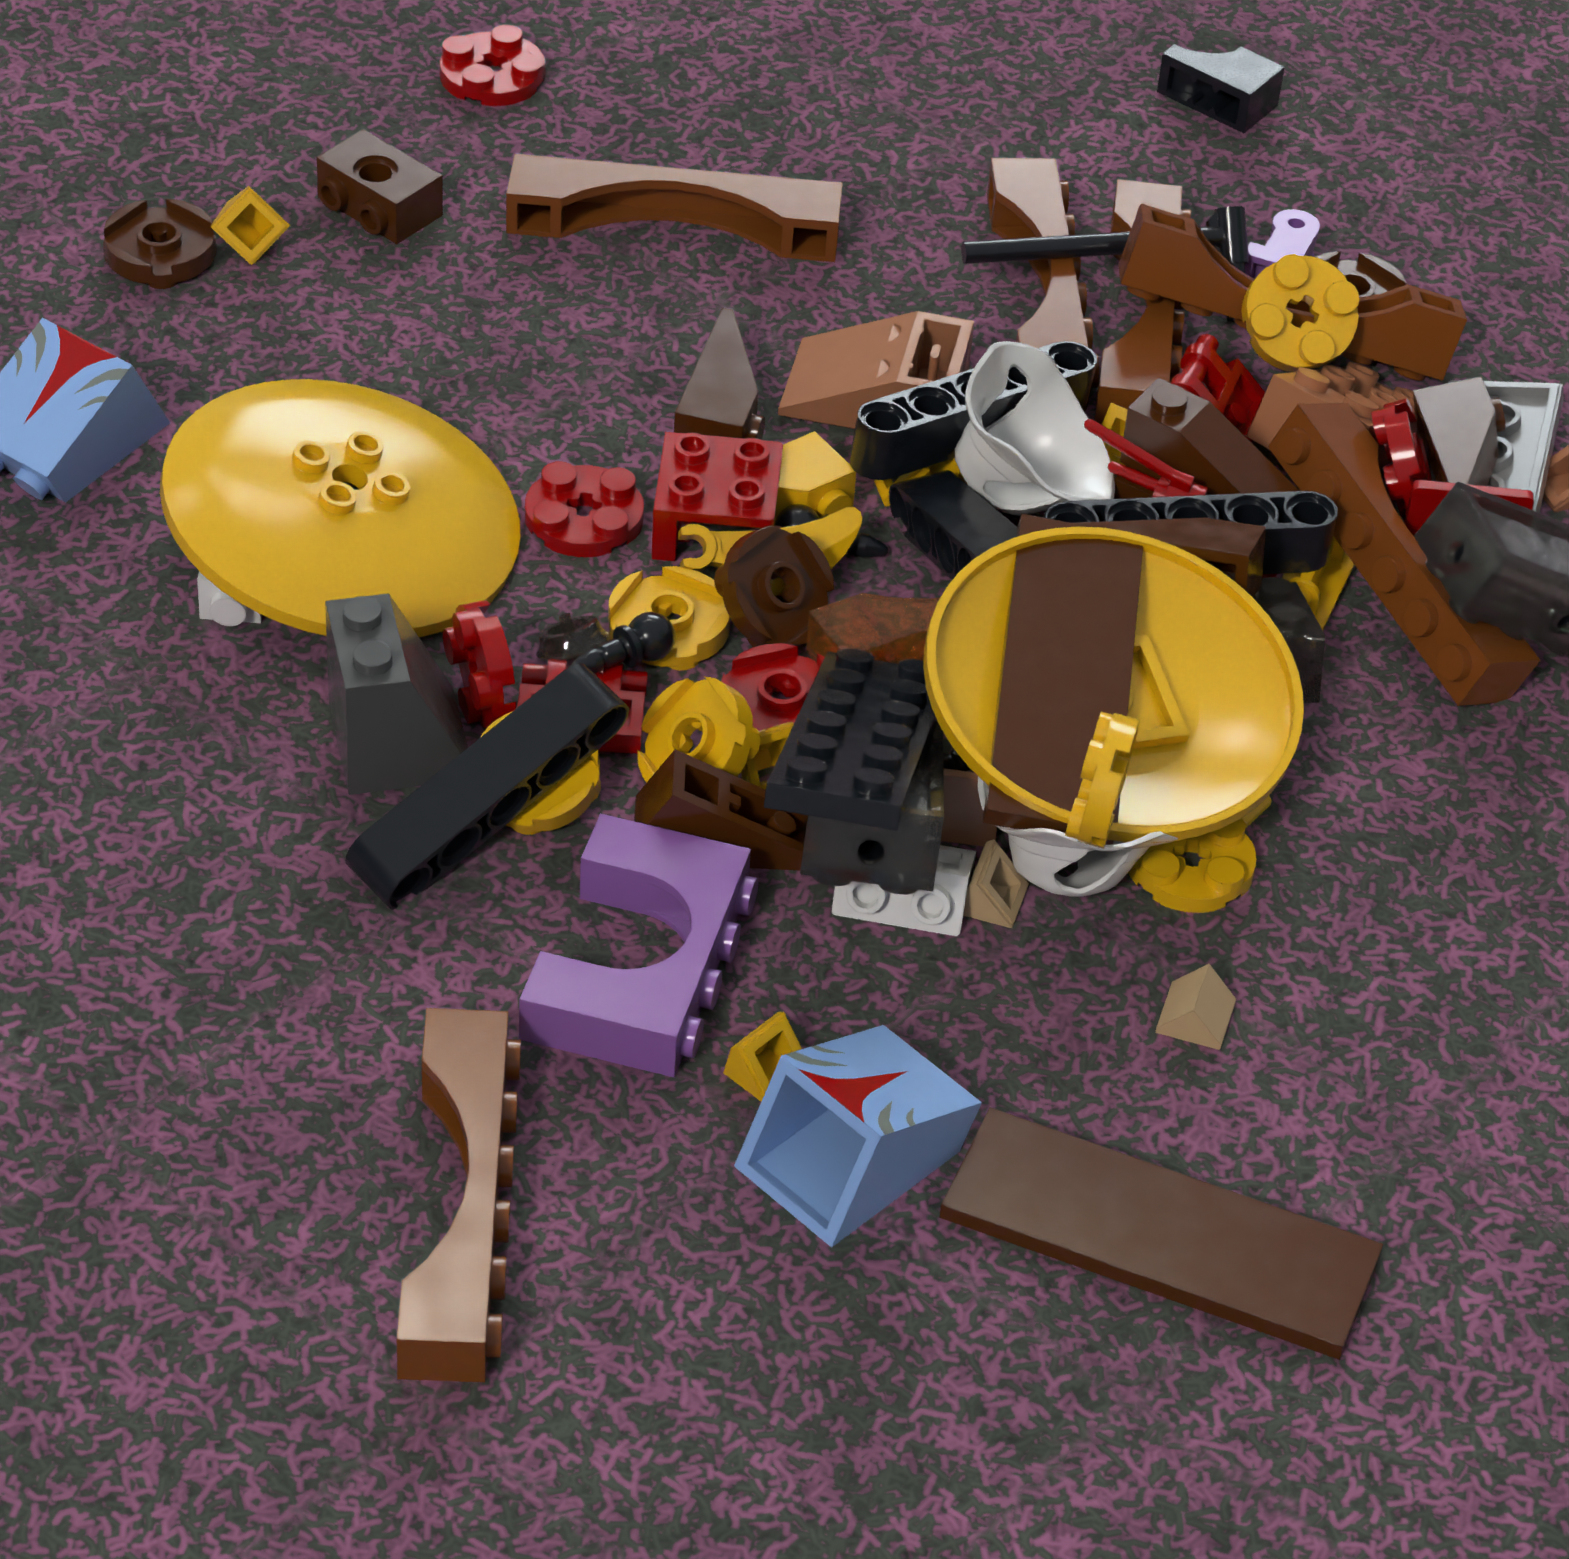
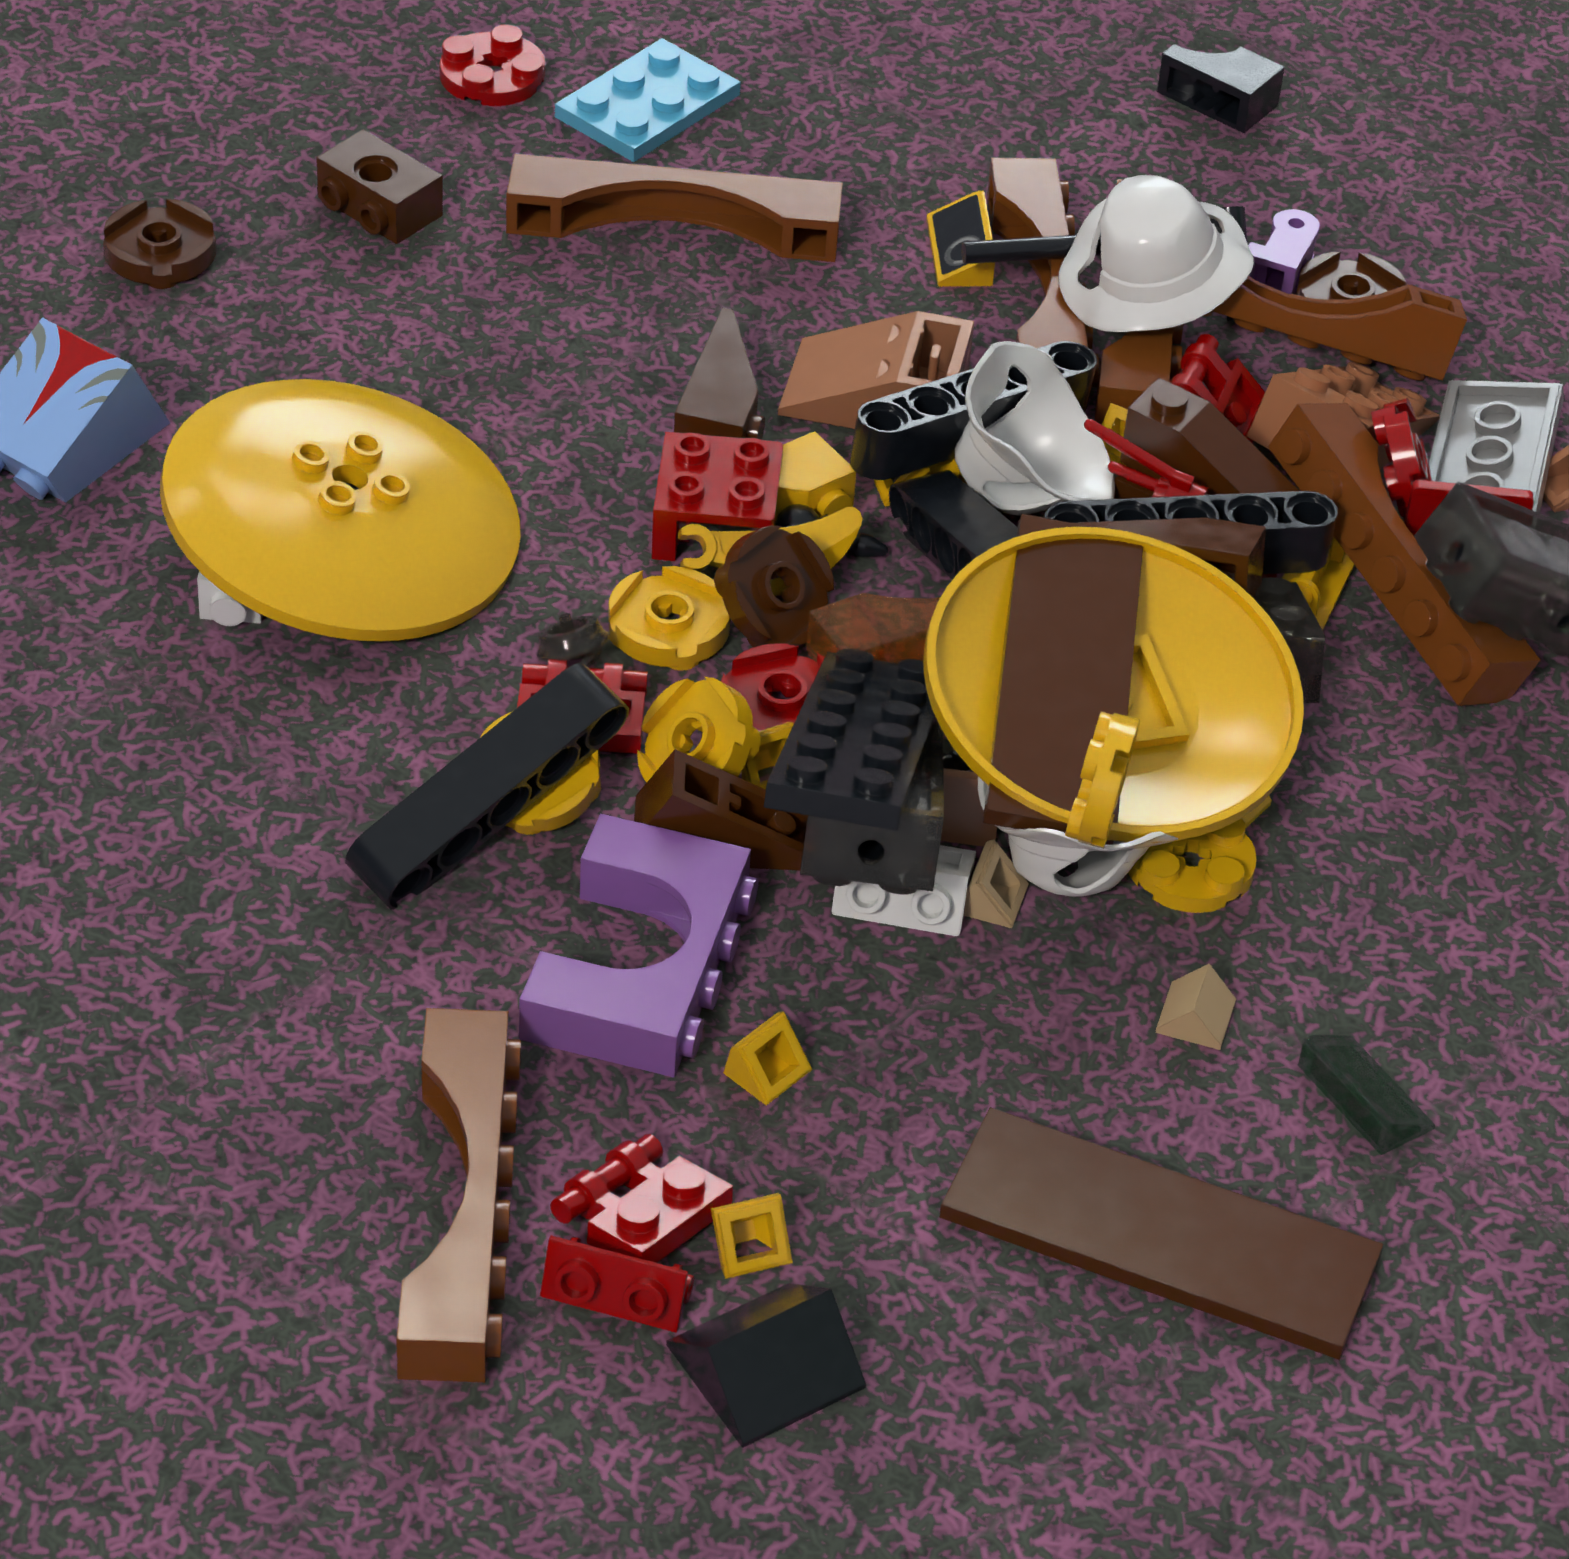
(249, 225): yellow slope -> none
(387, 698): dark grey slope -> none
(483, 661): red plate -> none
(563, 488): red plate -> none
(615, 1283): none -> red hinge
(646, 638): black bar -> none
(647, 99): none -> medium azure plate
(657, 1213): none -> red plate
(750, 1220): none -> yellow slope
(771, 1360): none -> black slope
(853, 1129): light blue slope -> none
(950, 226): none -> slope
(1157, 258): none -> white piece
(1330, 301): yellow plate -> none
(1362, 1091): none -> clear green slope
(1459, 430): slope -> none

